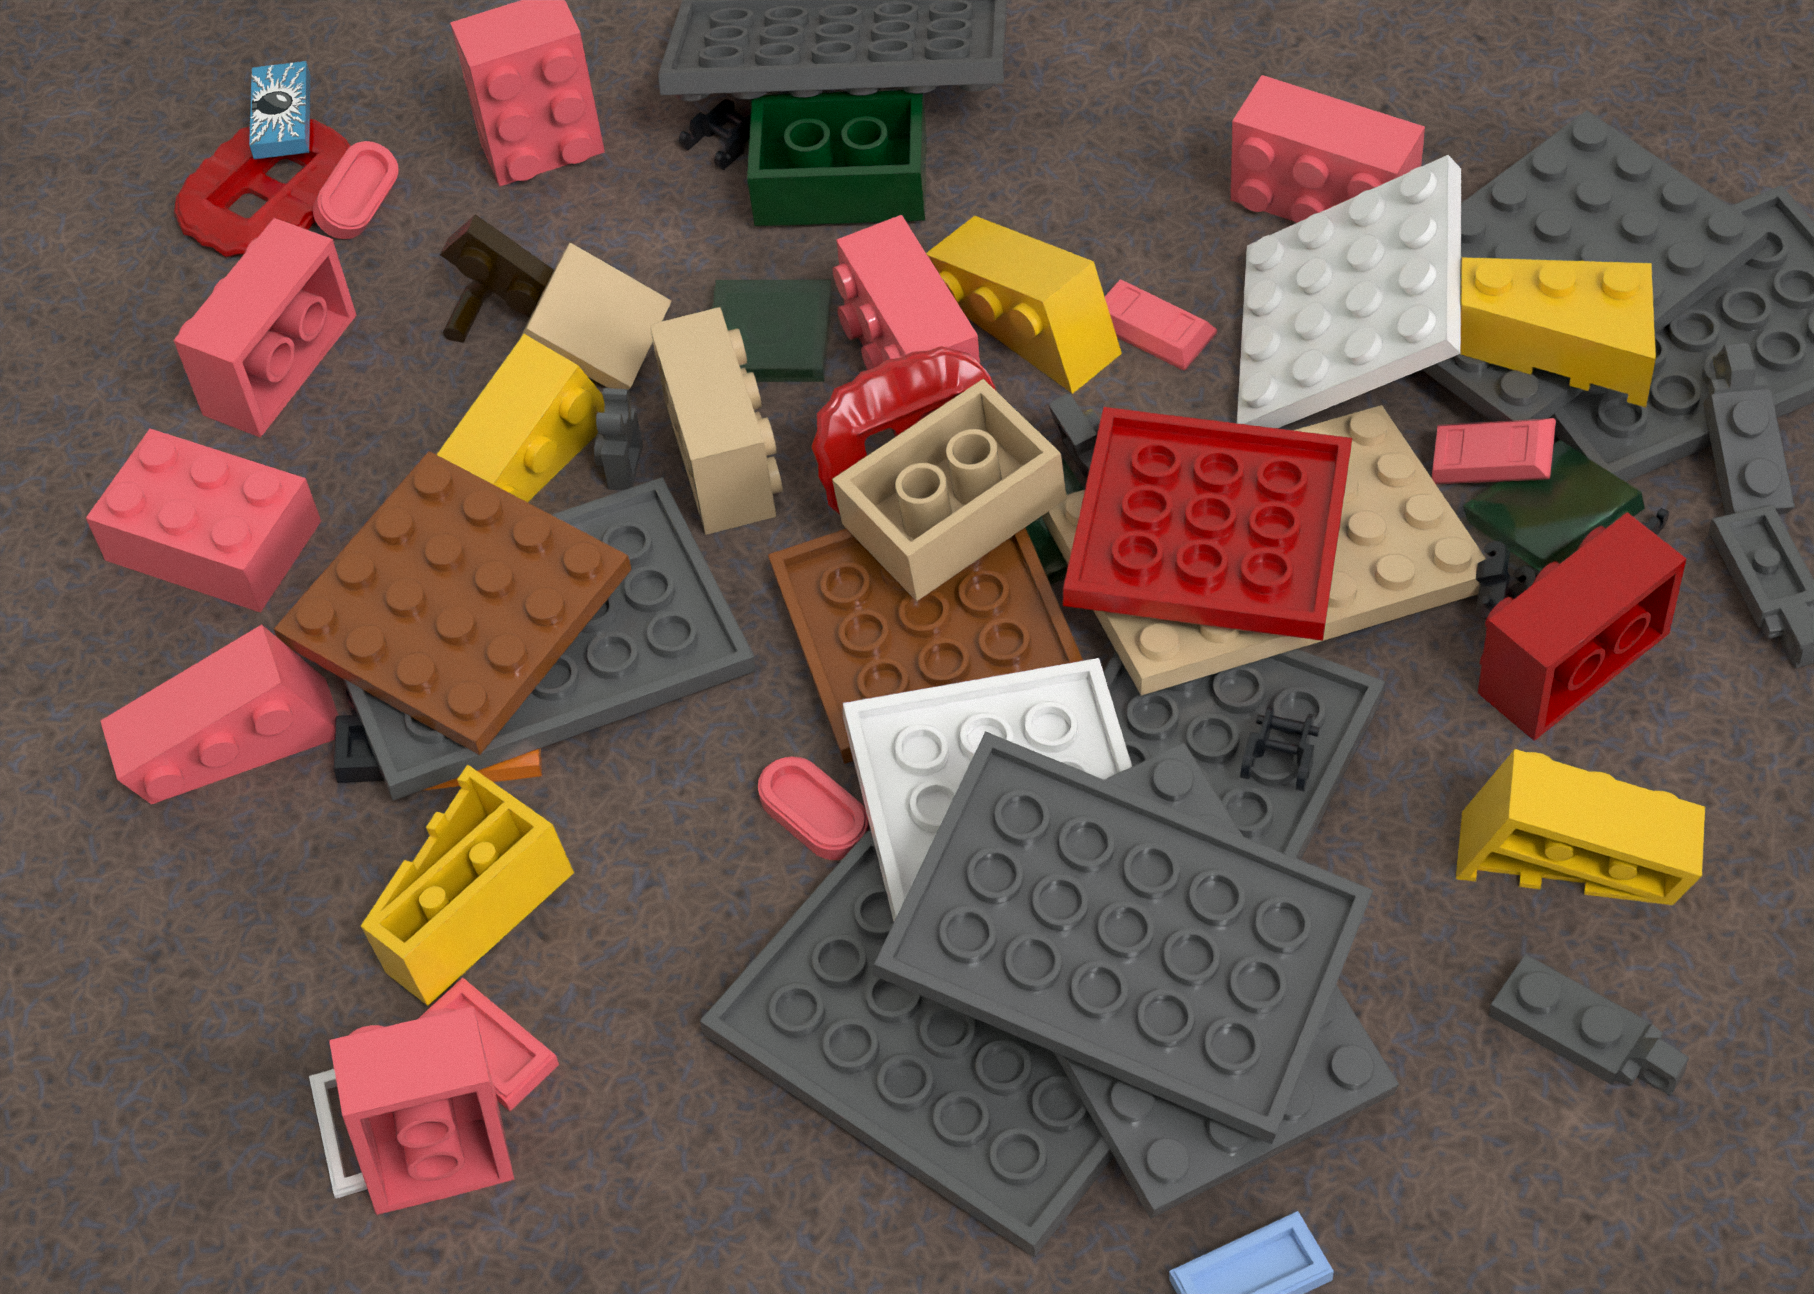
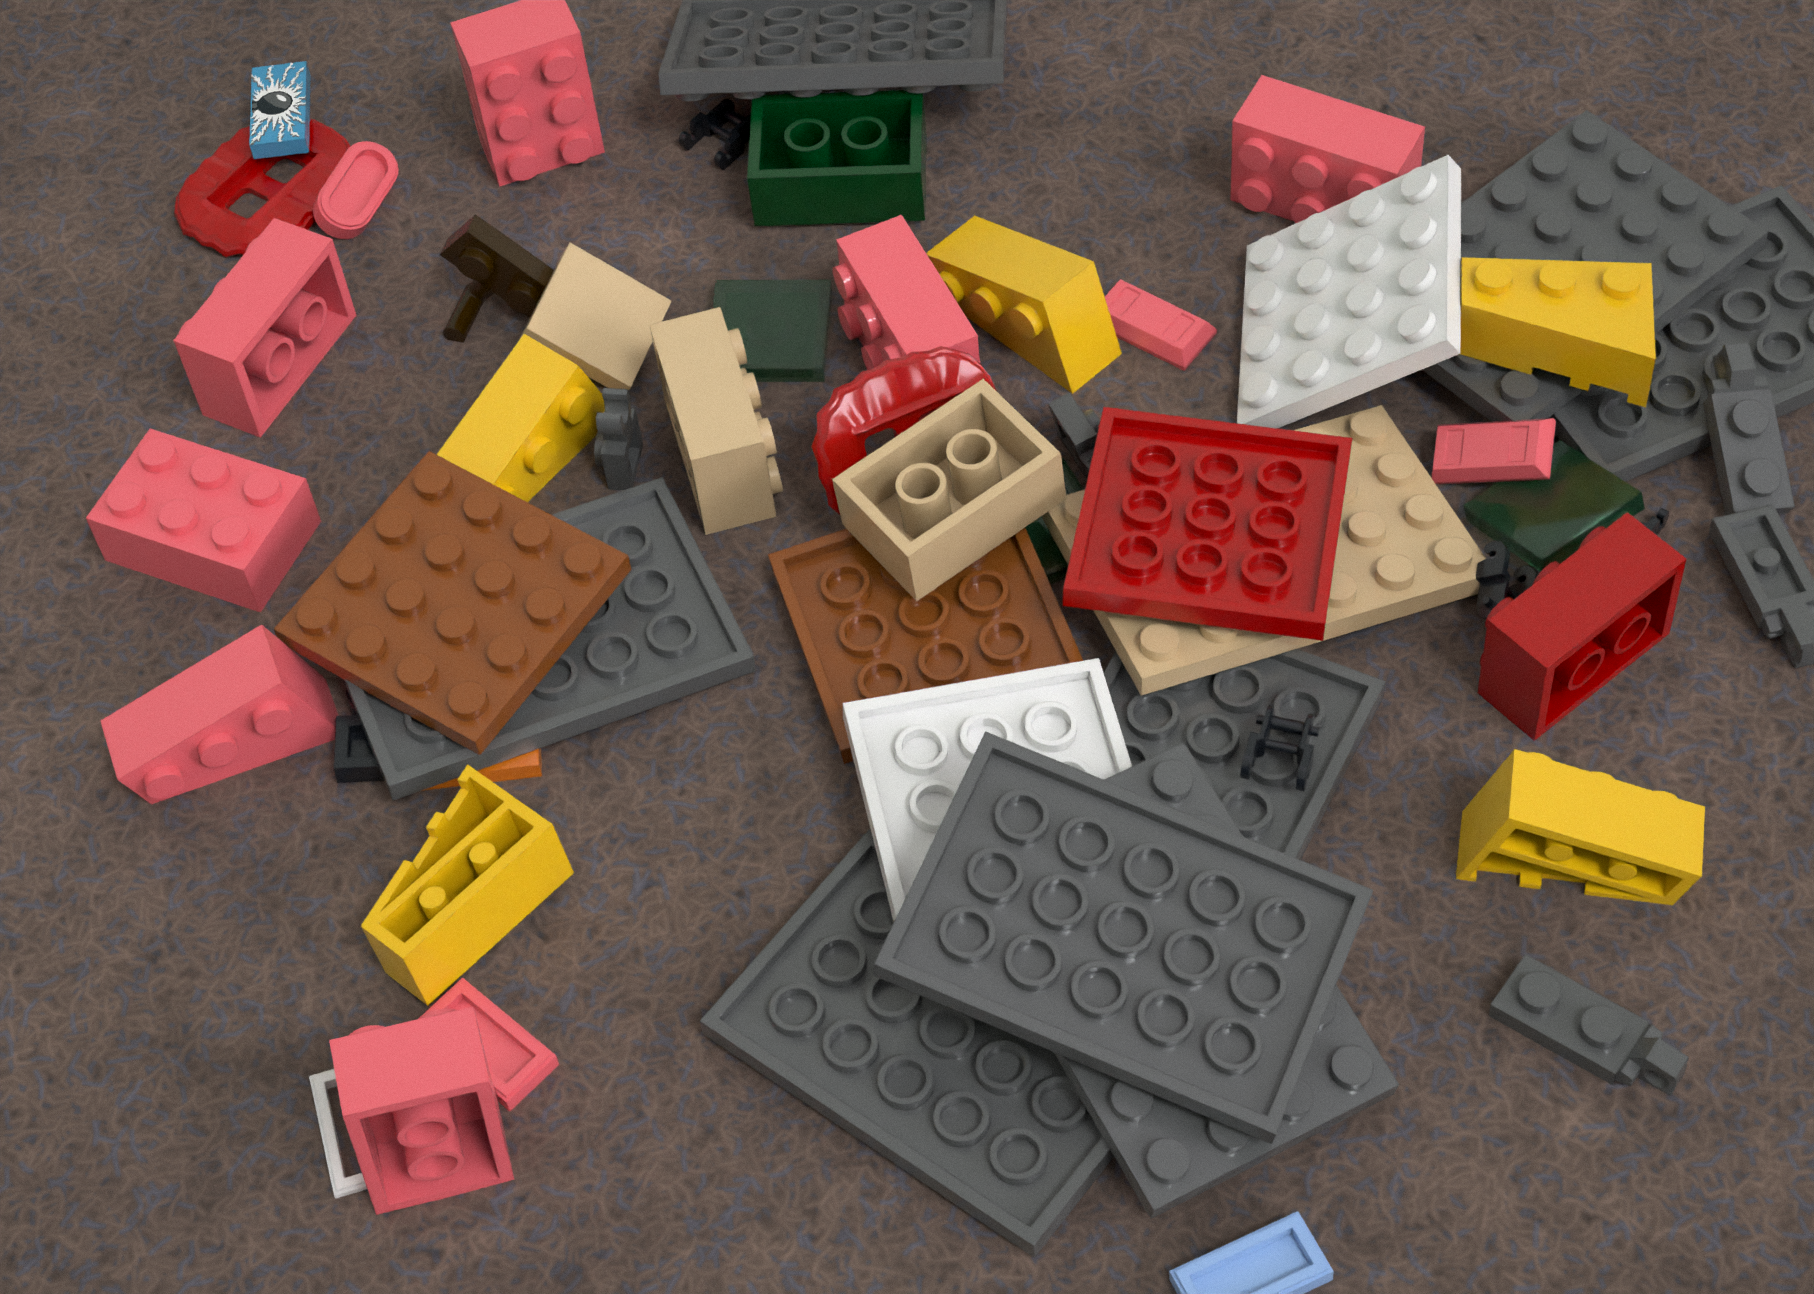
(812, 807): coral tile -> none

